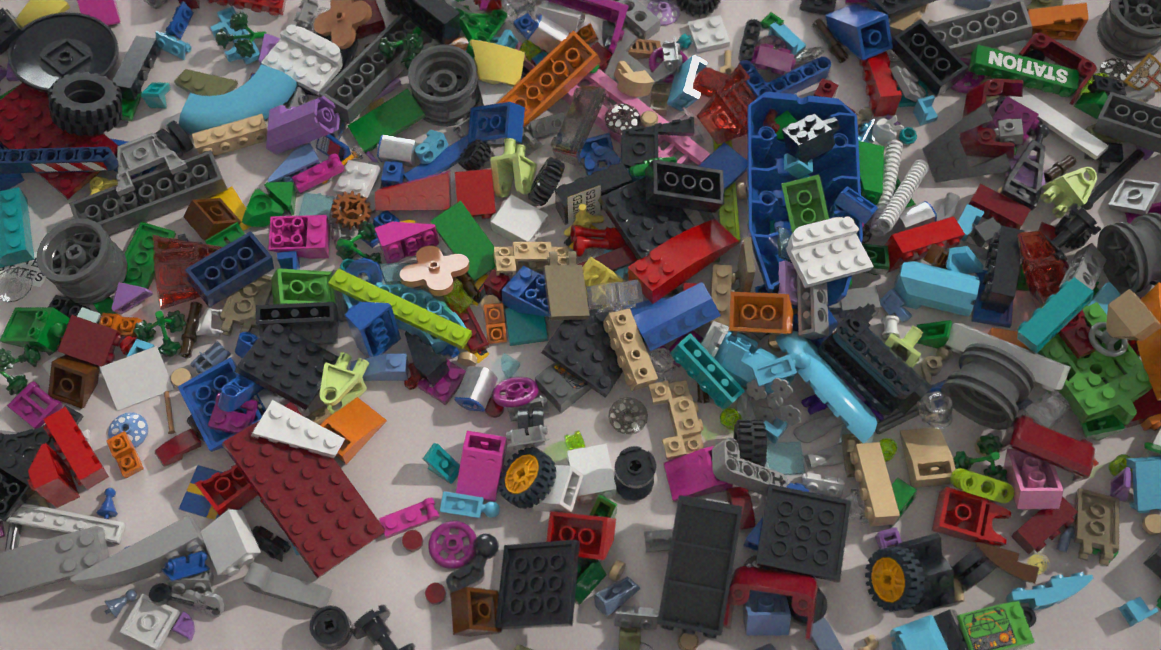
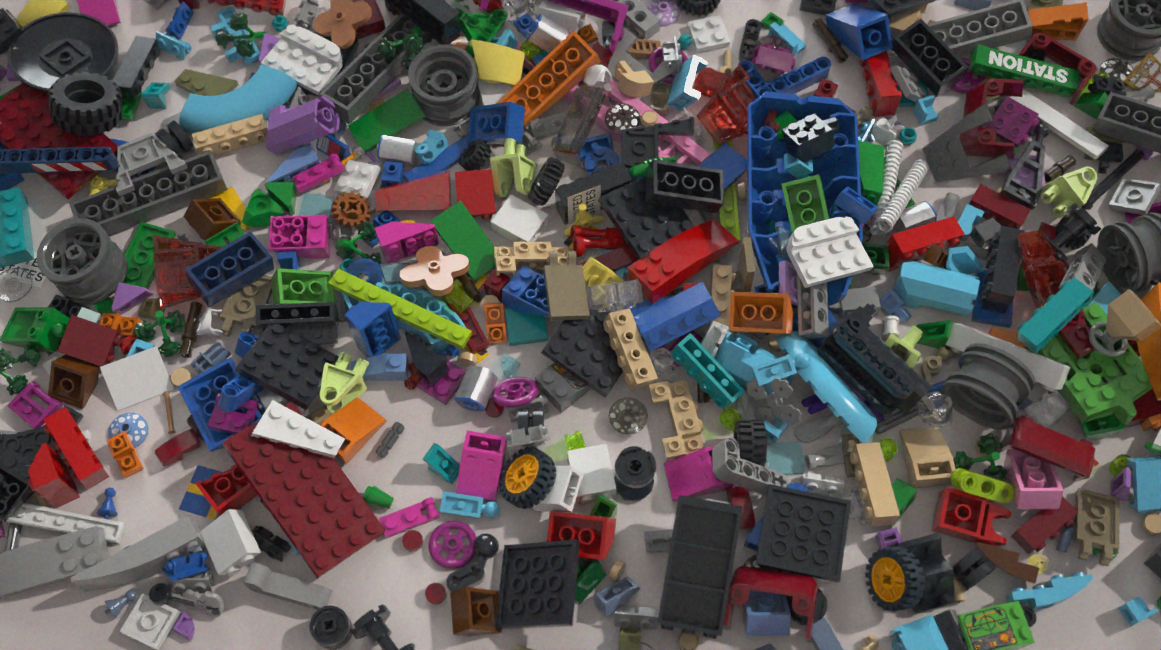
(149, 308): none -> olive slope
(280, 23): none -> teal plate
(377, 497): none -> green cone
(389, 440): none -> dark grey axle
(596, 74): none -> white piece
(808, 55): clear smoke dish -> none
(1010, 131): light grey brick -> none

